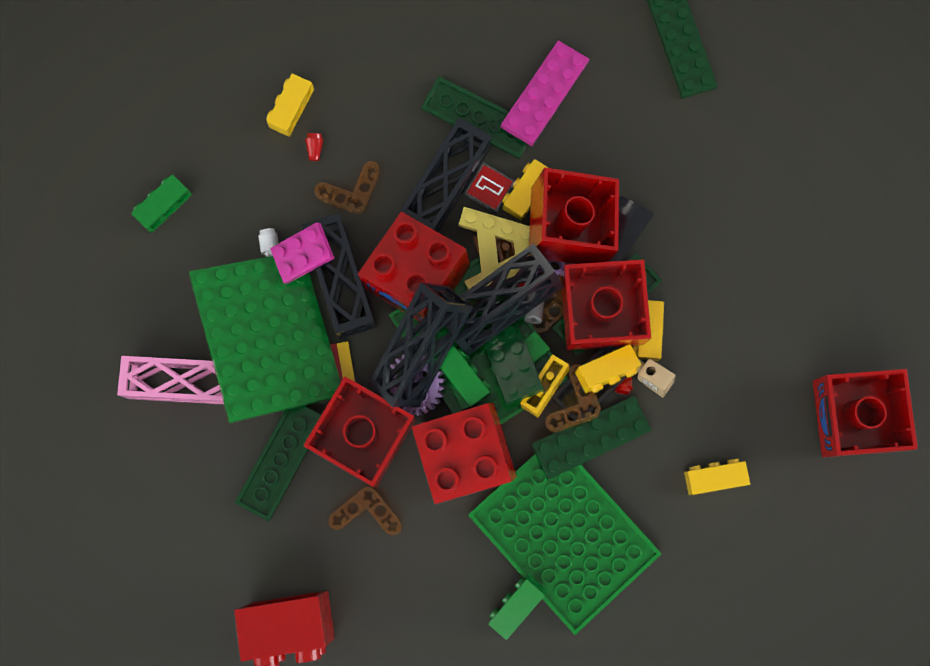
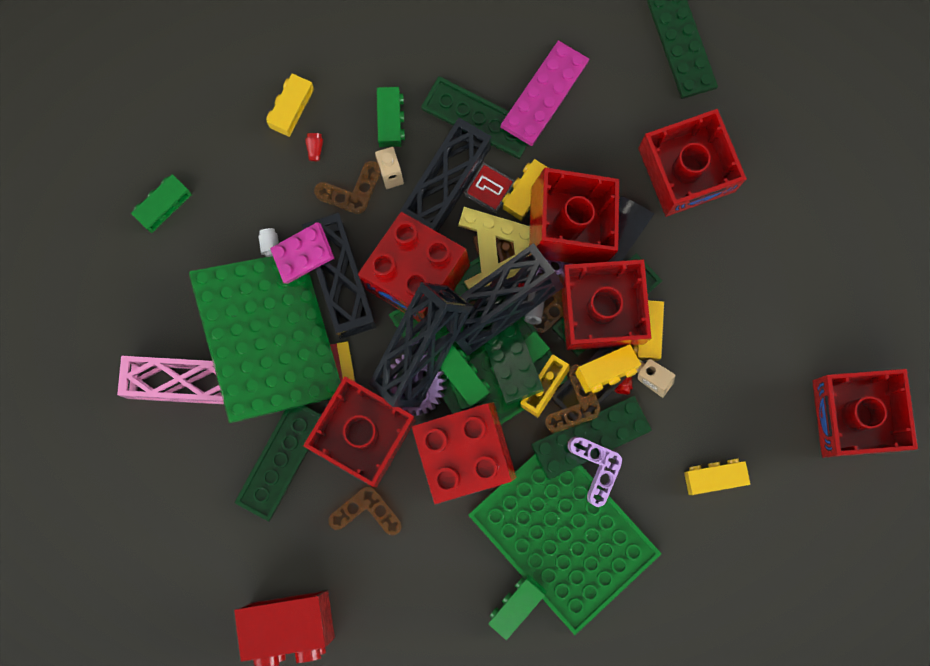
(389, 166): none -> tan torso
(390, 117): none -> green brick
(602, 461): none -> lavender beam
(691, 162): none -> red brick

